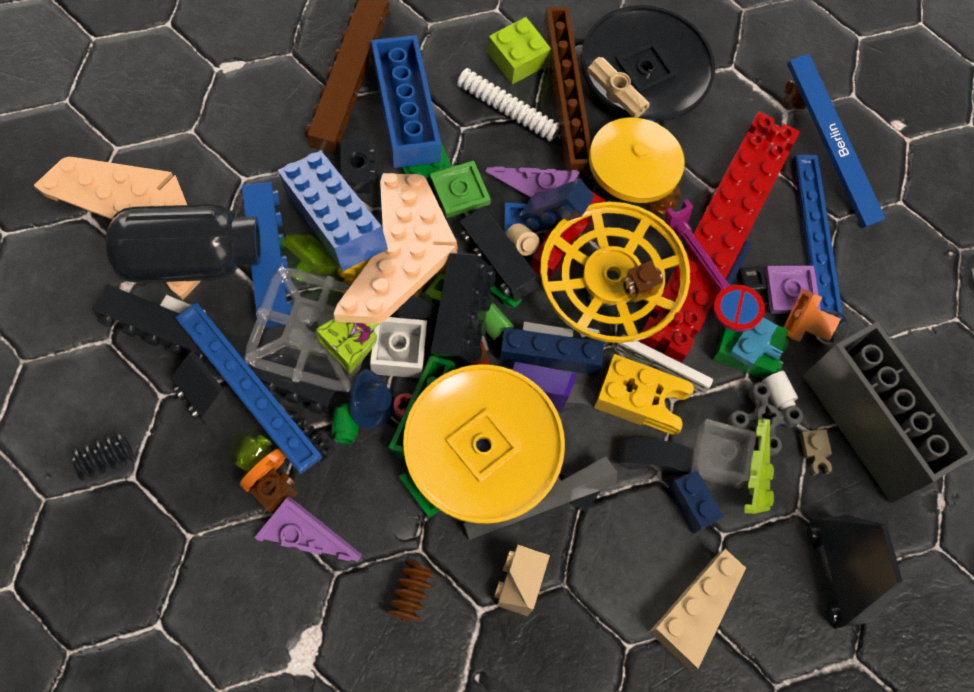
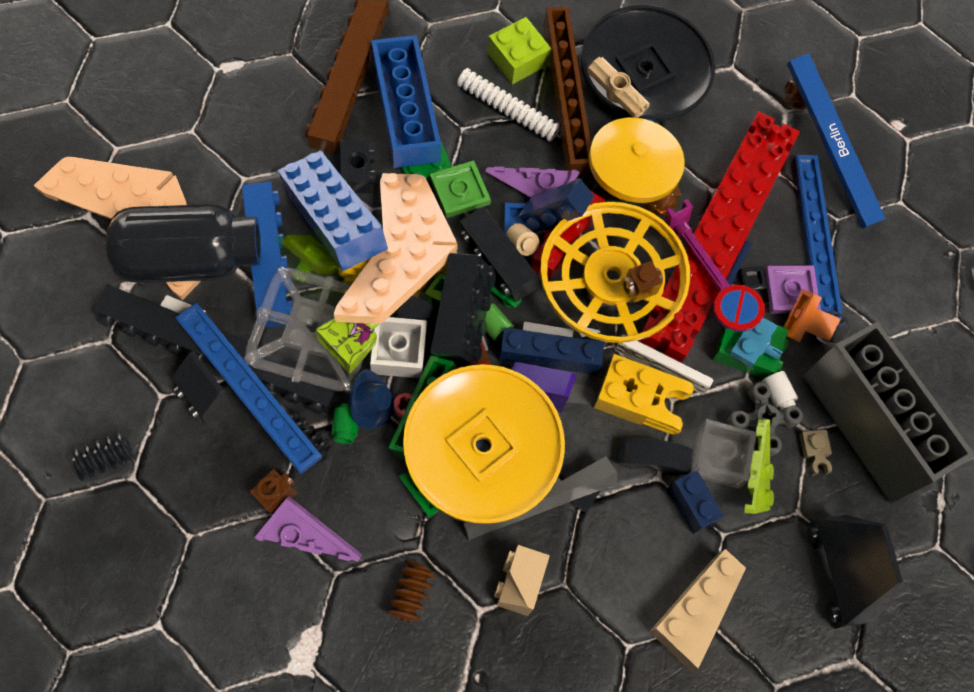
(252, 451): clear neon green head -> none
(262, 469): orange tile -> none

